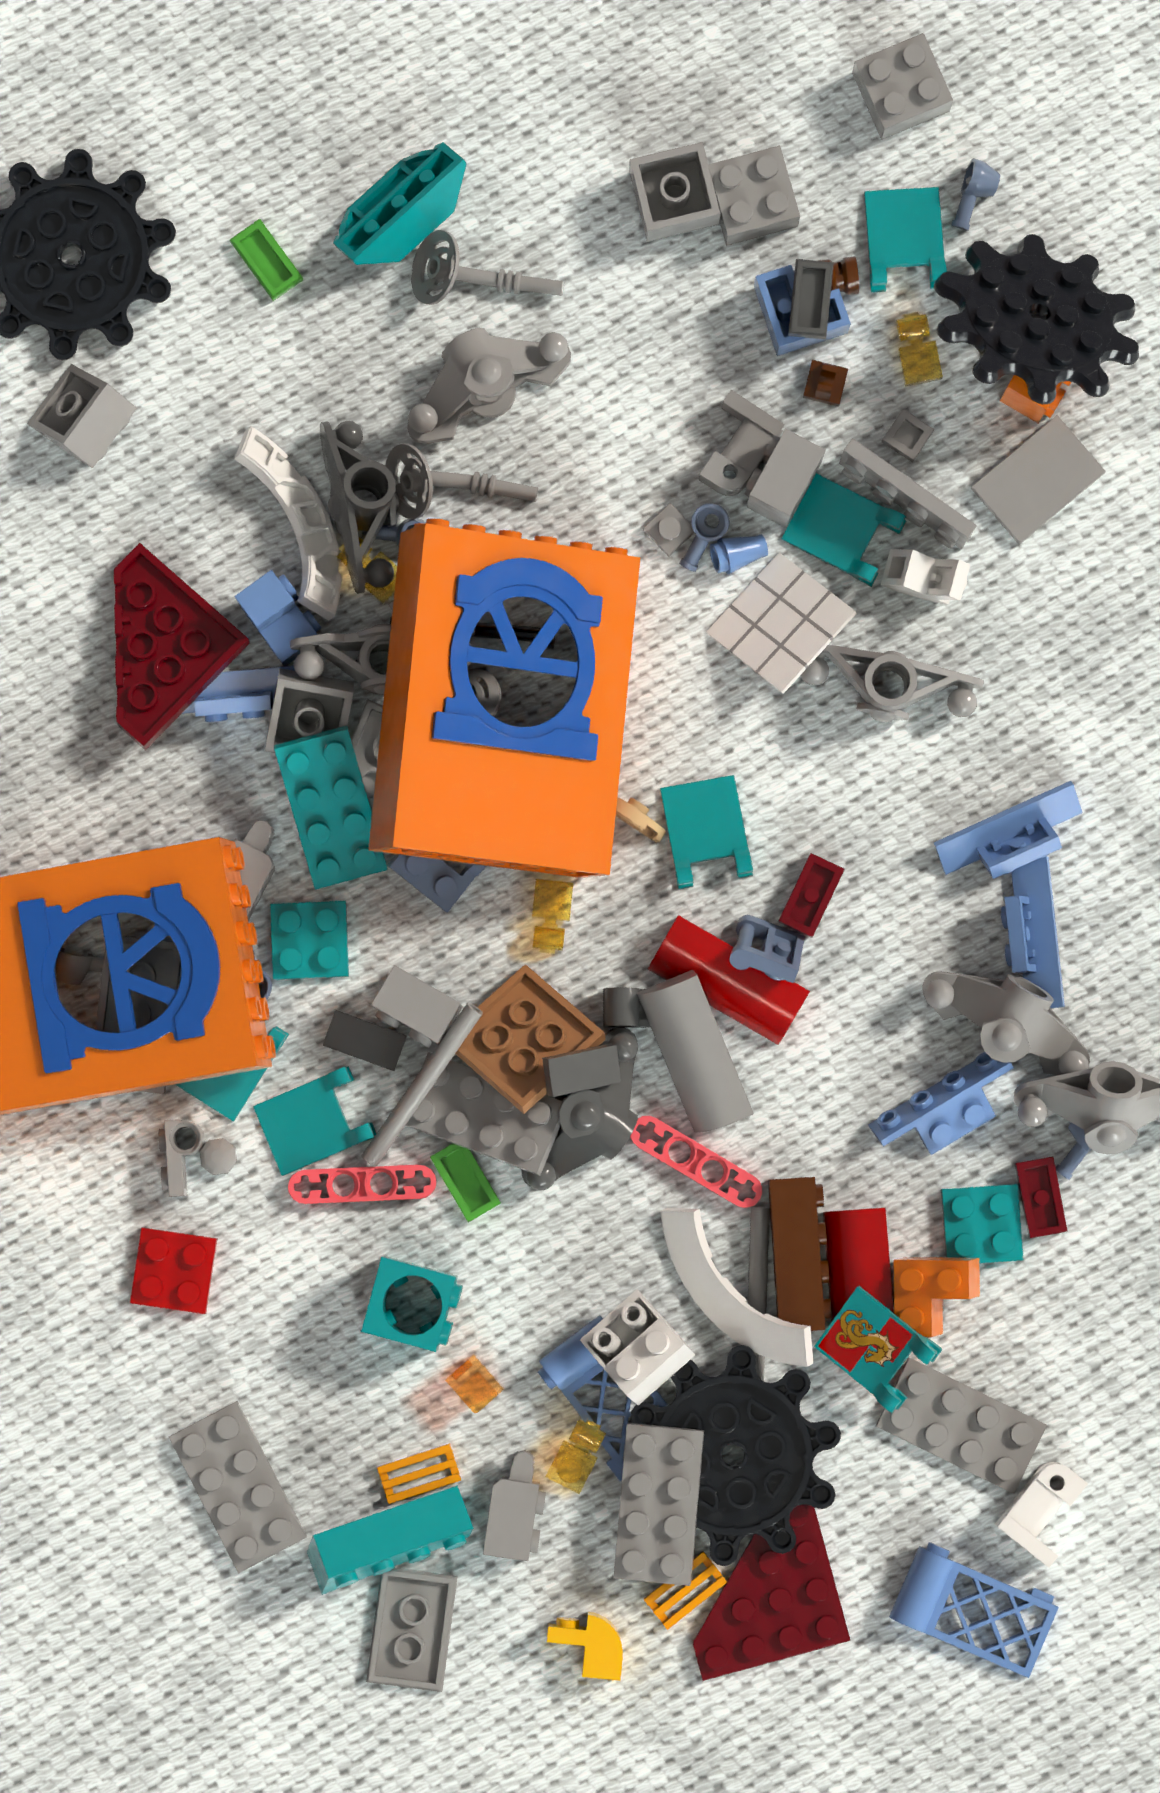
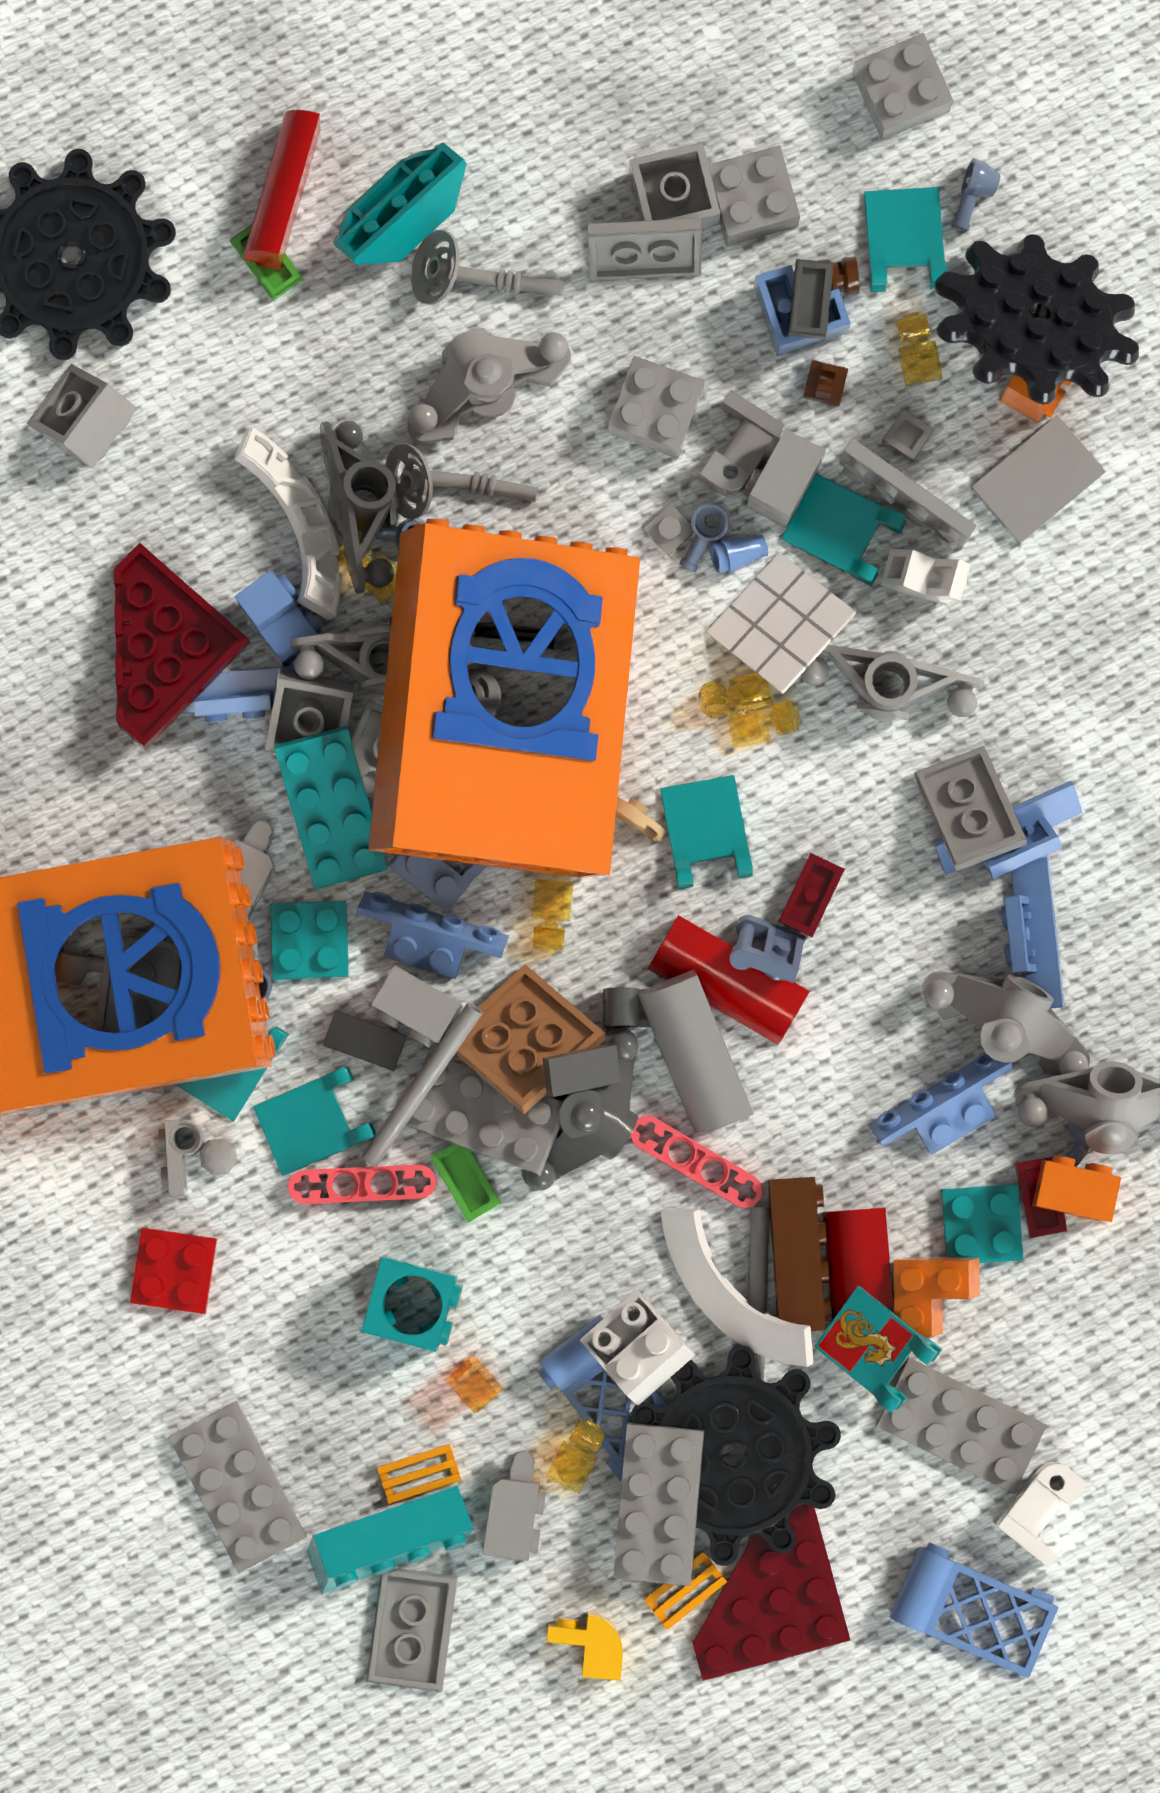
(283, 188): none -> red brick
(428, 938): none -> medium blue bracket
(644, 249): none -> light grey tile
(656, 407): none -> light grey brick
(746, 694): none -> clear yellow plate
(753, 727): none -> clear yellow plate
(970, 808): none -> light grey tile
(1077, 1191): none -> orange brick

